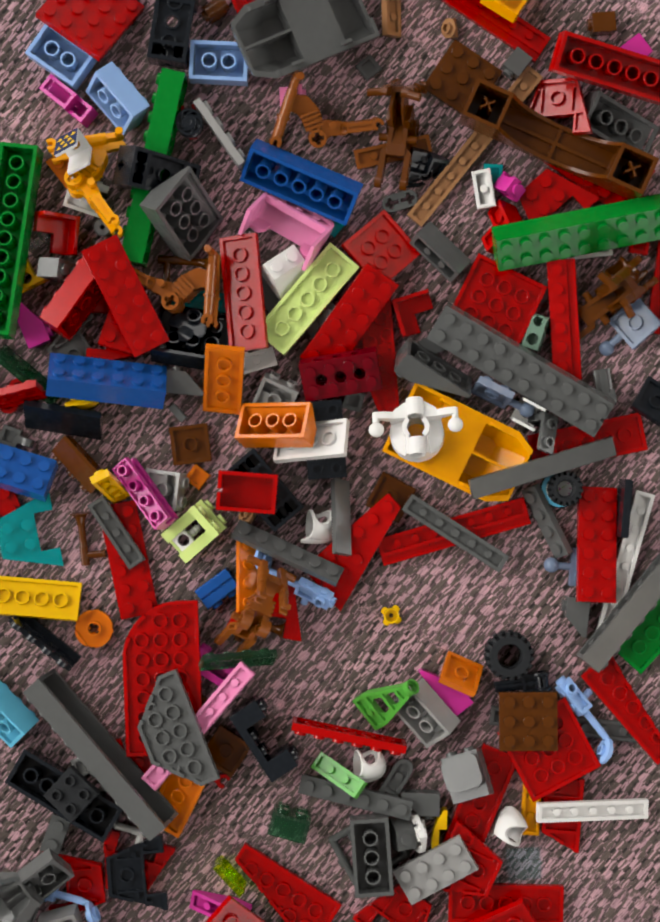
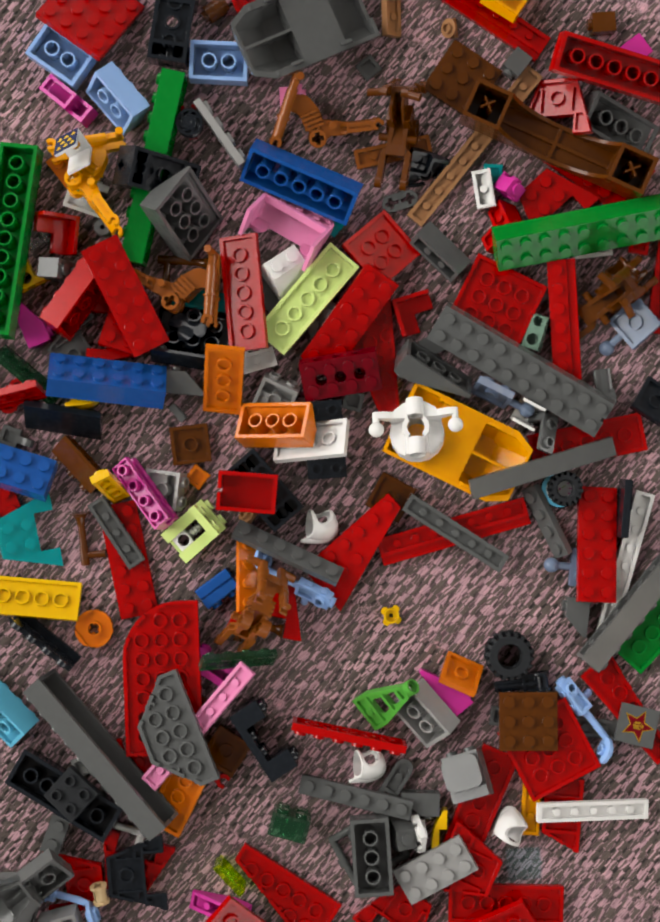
(99, 893): none -> tan bush
(338, 775): bright green plate -> none
(341, 517): dark grey tile -> none
(636, 725): none -> dark grey tile

